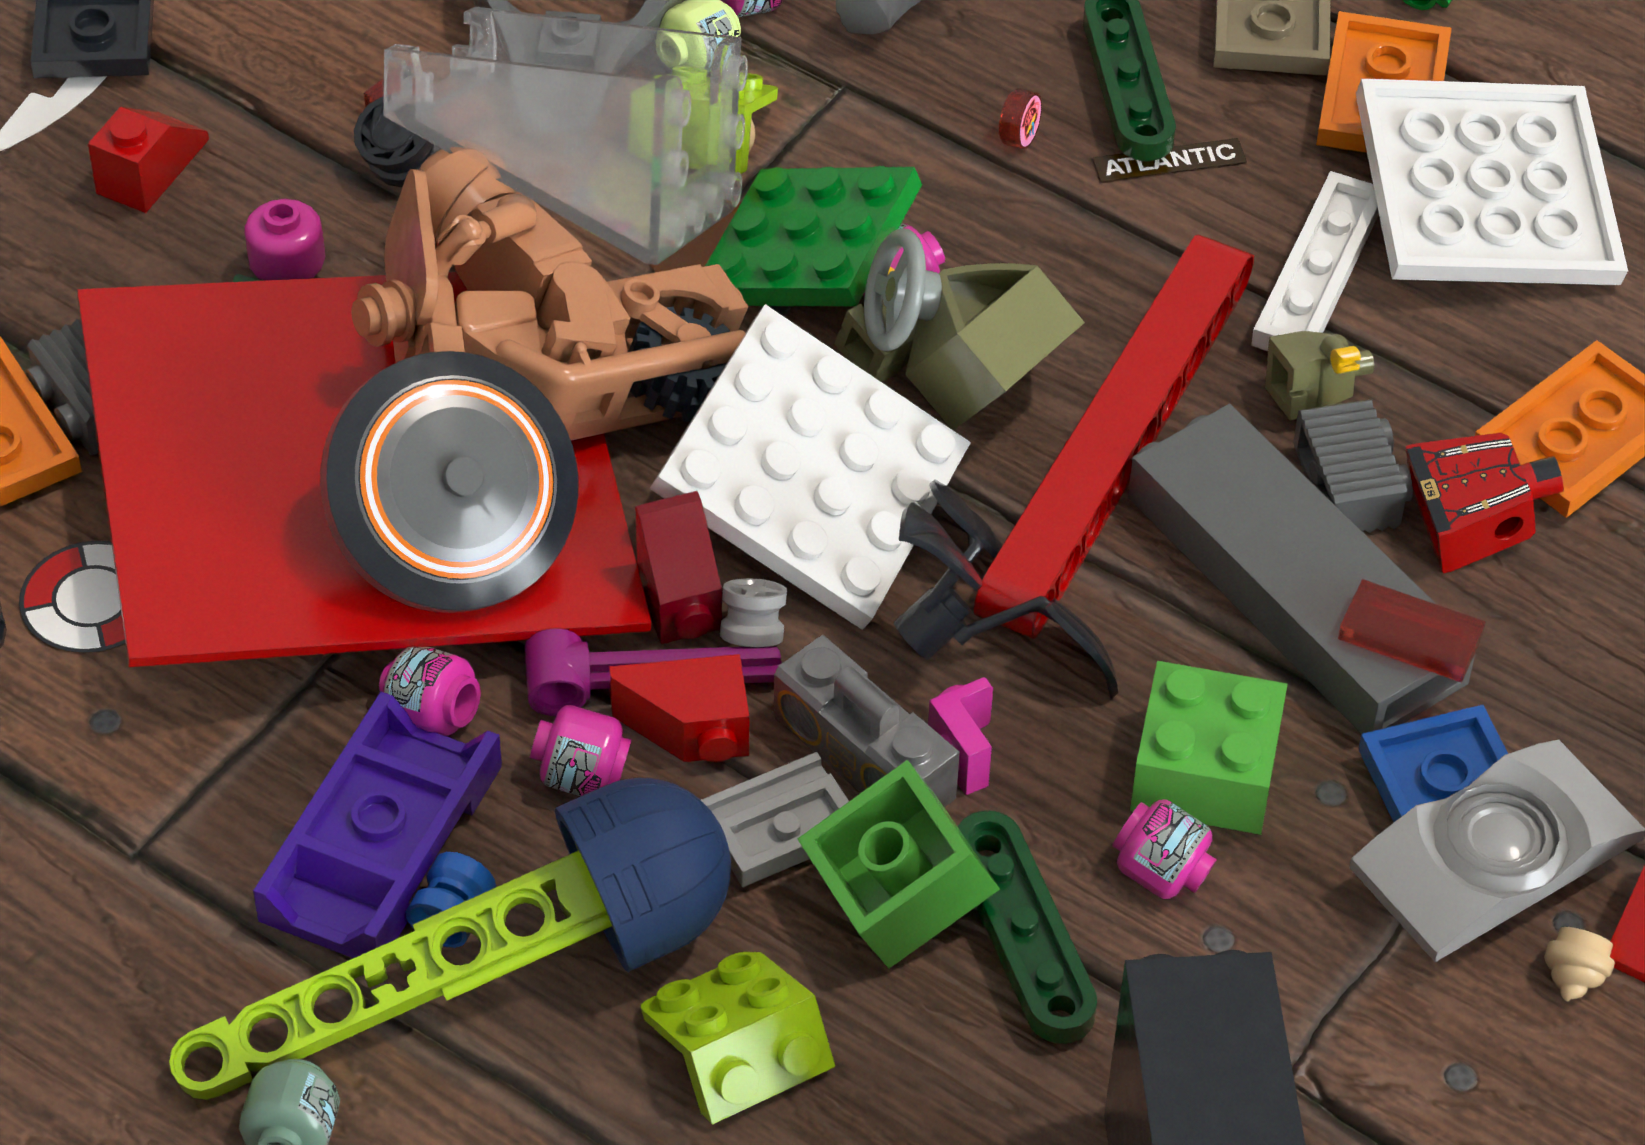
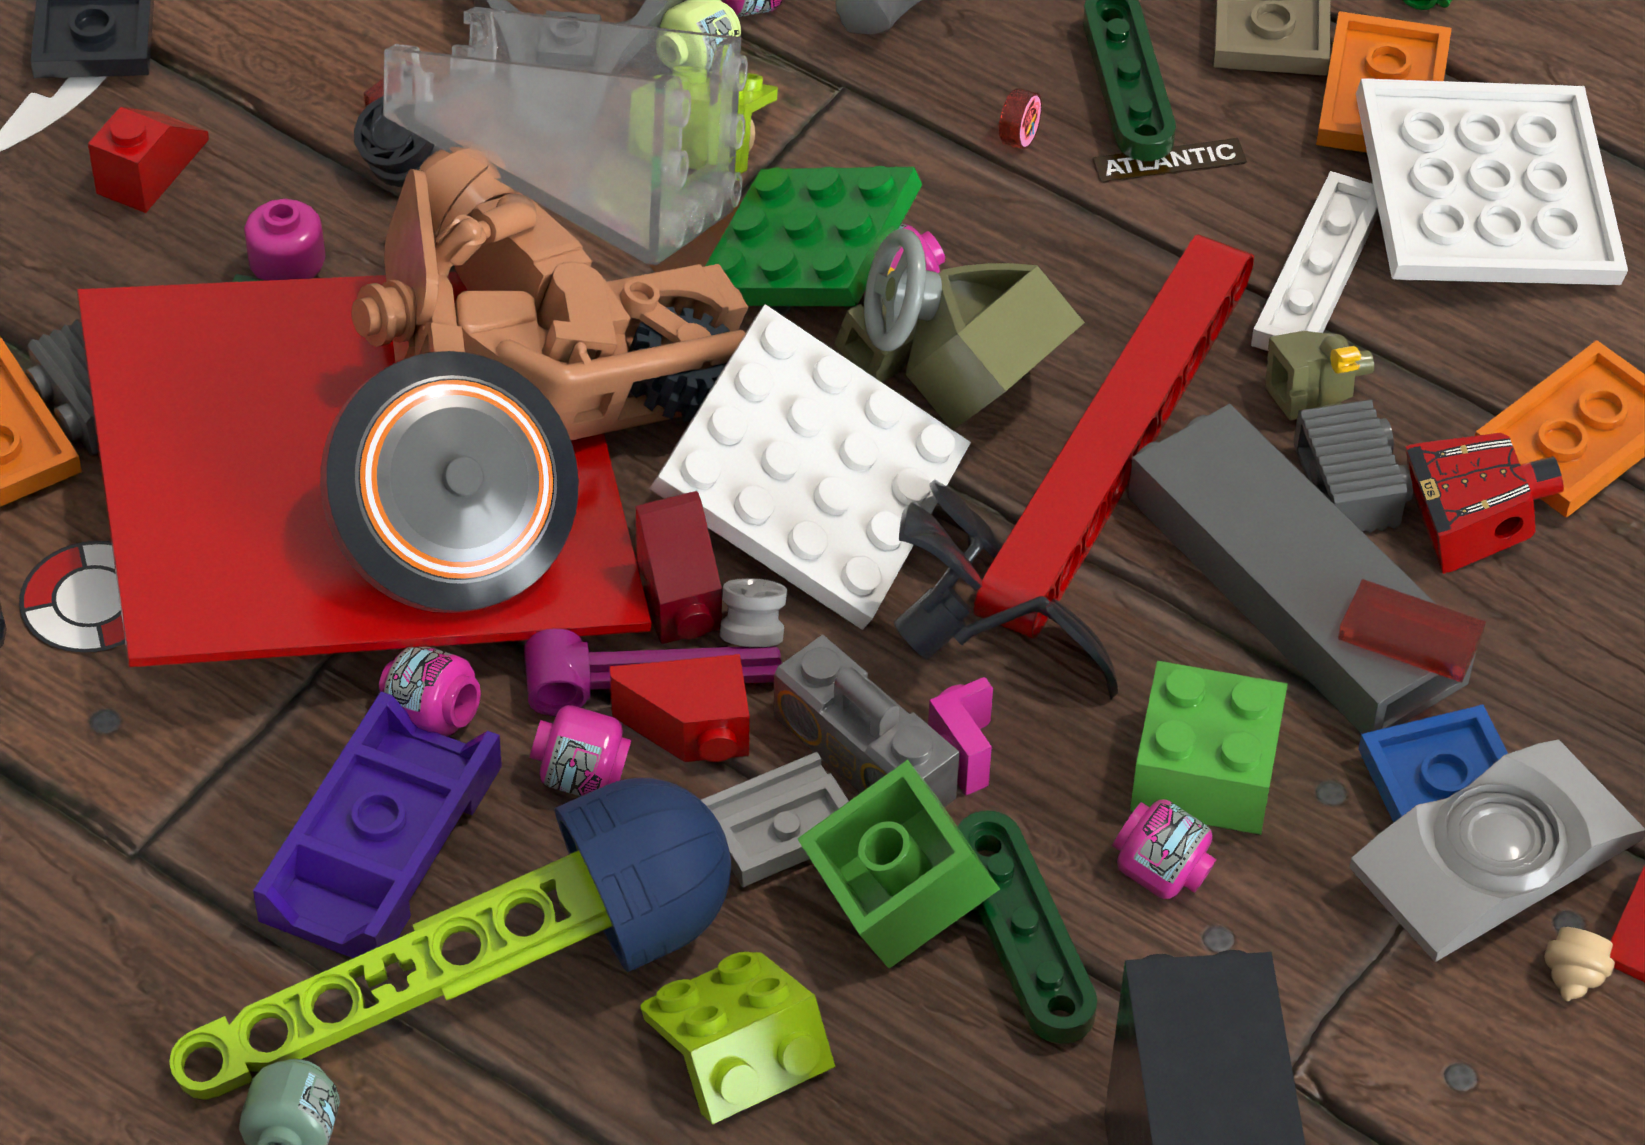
(450, 882): blue wheel -> none

